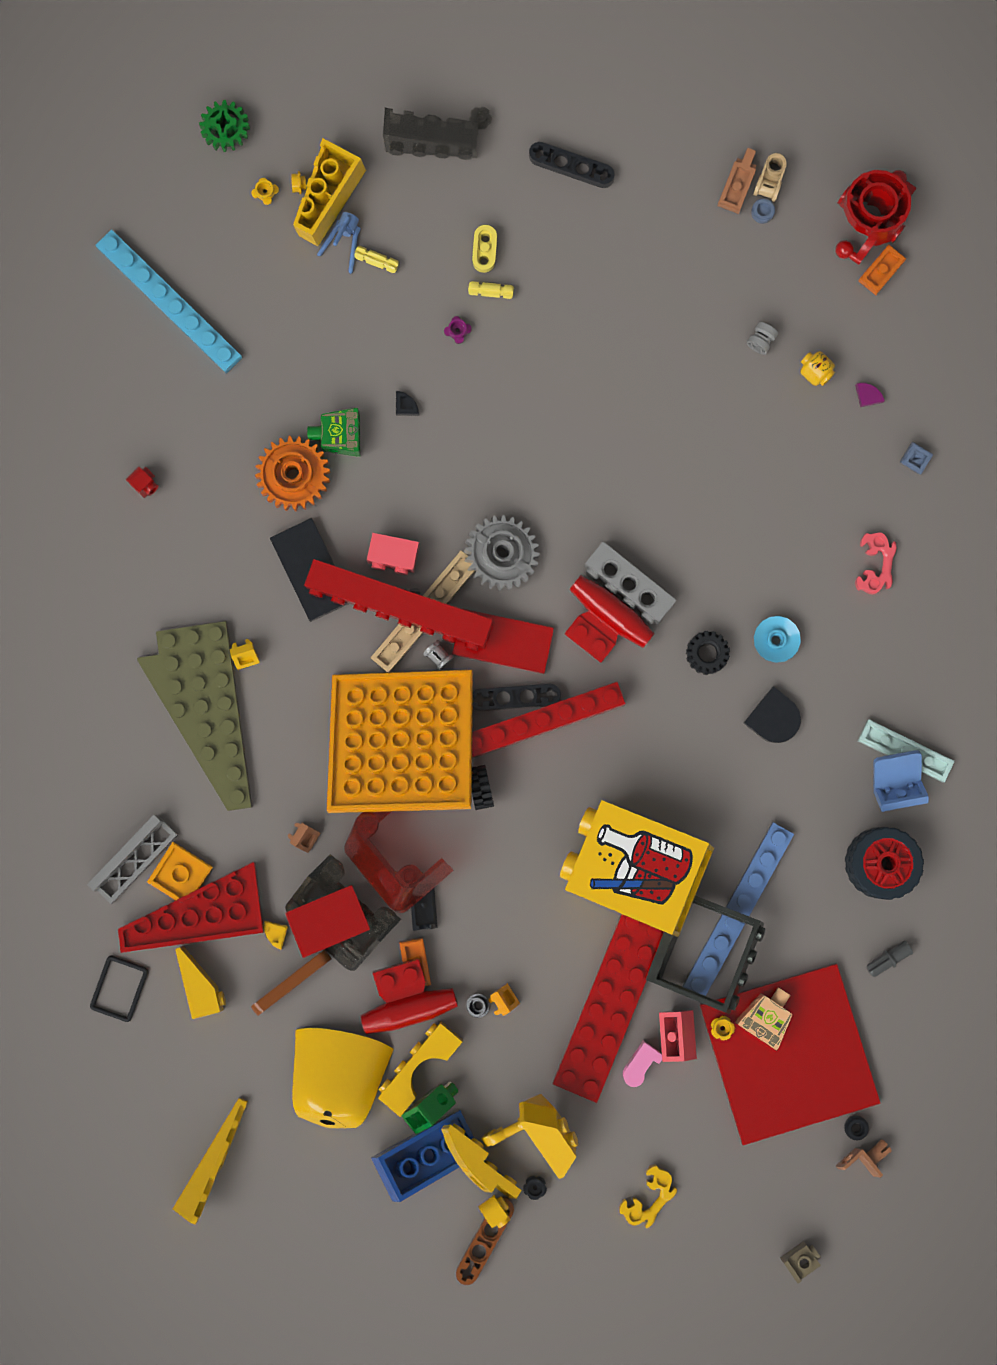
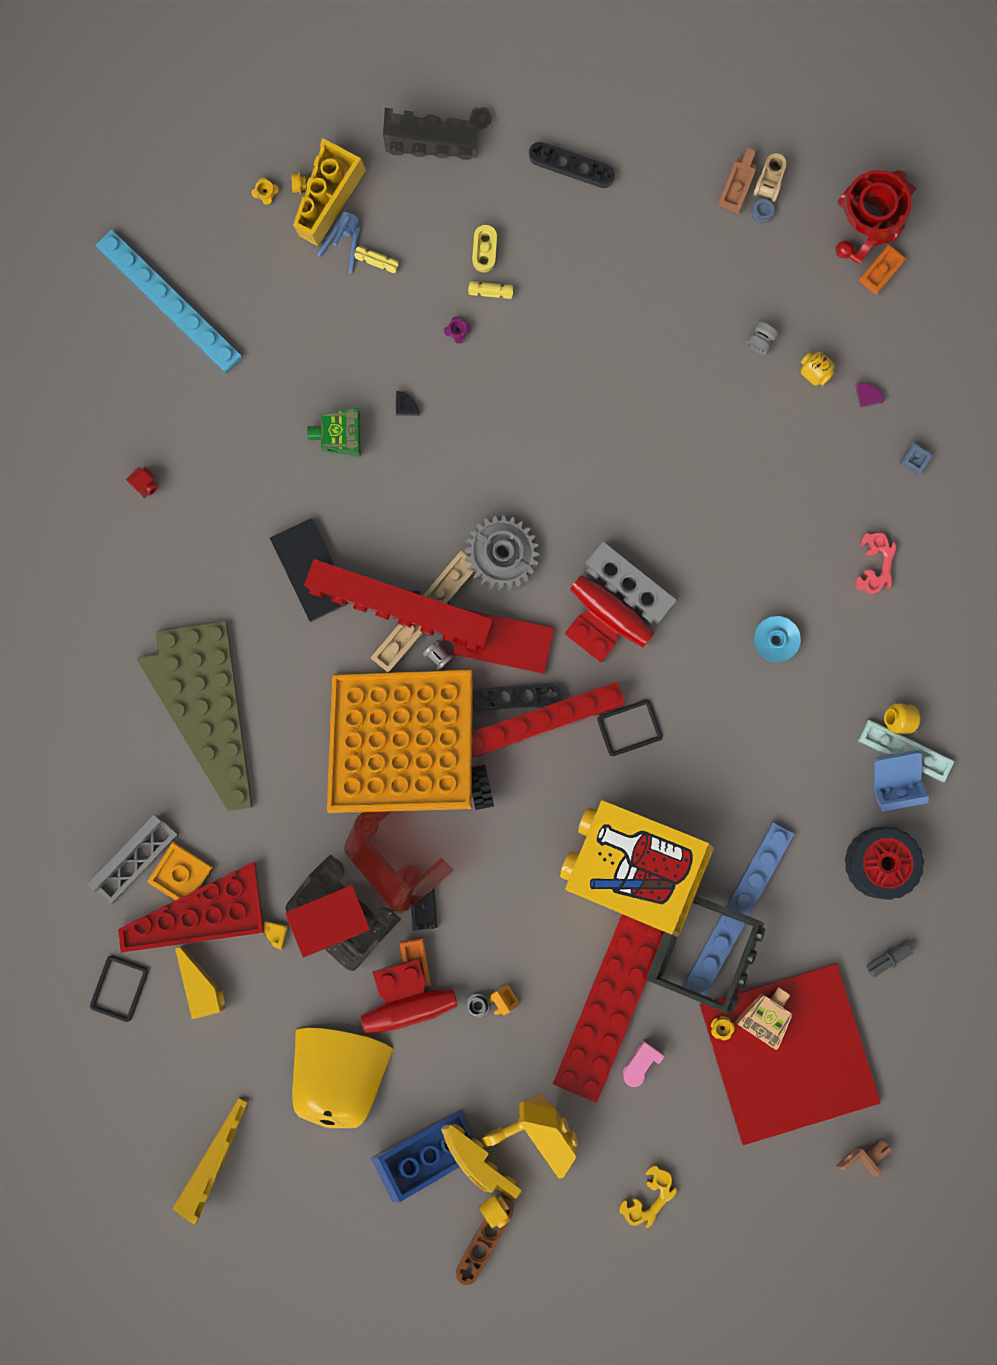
(215, 121): green gear -> none
(244, 655): yellow tile -> none
(291, 982): dark orange beam -> none
(292, 456): orange gear -> none
(304, 837): nougat tile -> none
(393, 553): coral brick -> none
(430, 1107): green torso -> none
(439, 1044): yellow arch -> none
(541, 1188): black plate -> none
(635, 746): none -> black piece
(677, 1036): coral brick -> none
(720, 646): black tyre -> none
(774, 718): black tile -> none
(794, 1256): dark tan brick -> none
(863, 1131): black plate -> none
(902, 718): none -> yellow head

